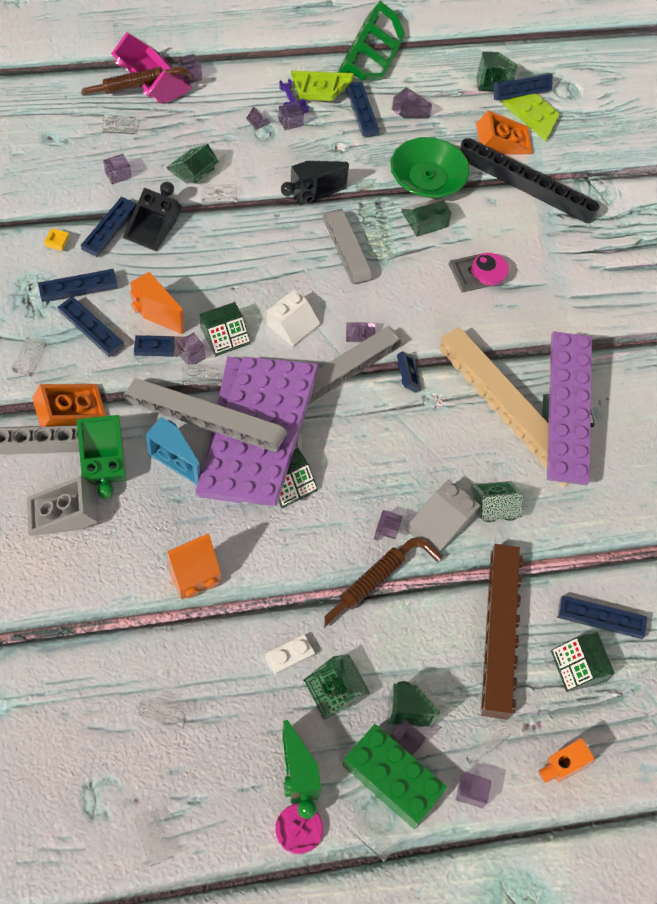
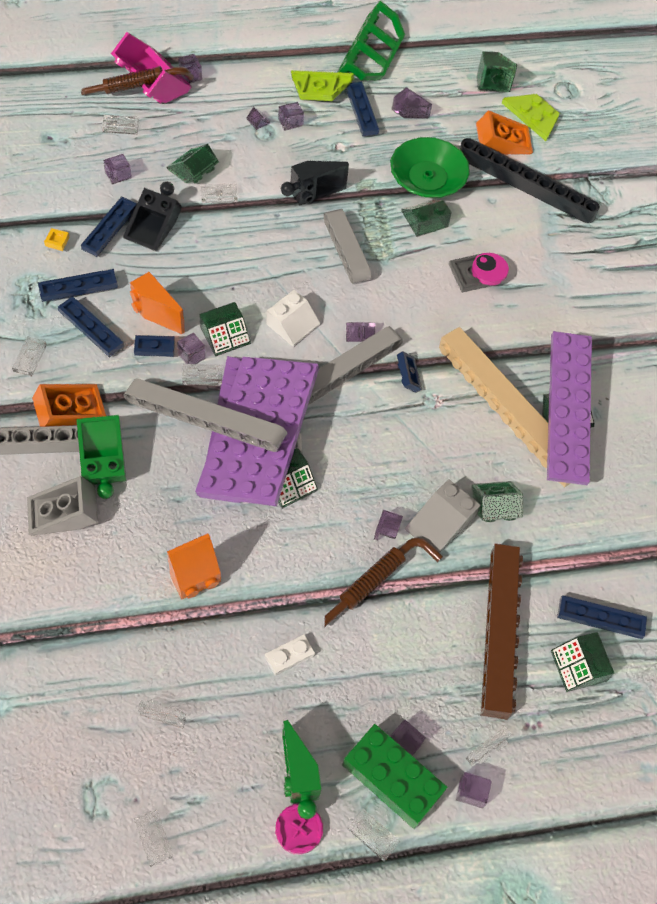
(170, 448): dark azure slope -> none
(287, 88): dark purple bar -> none
(336, 686): clear green slope -> none
(411, 704): clear green slope -> none
(523, 86): dark blue plate -> none
(574, 756): orange torso -> none

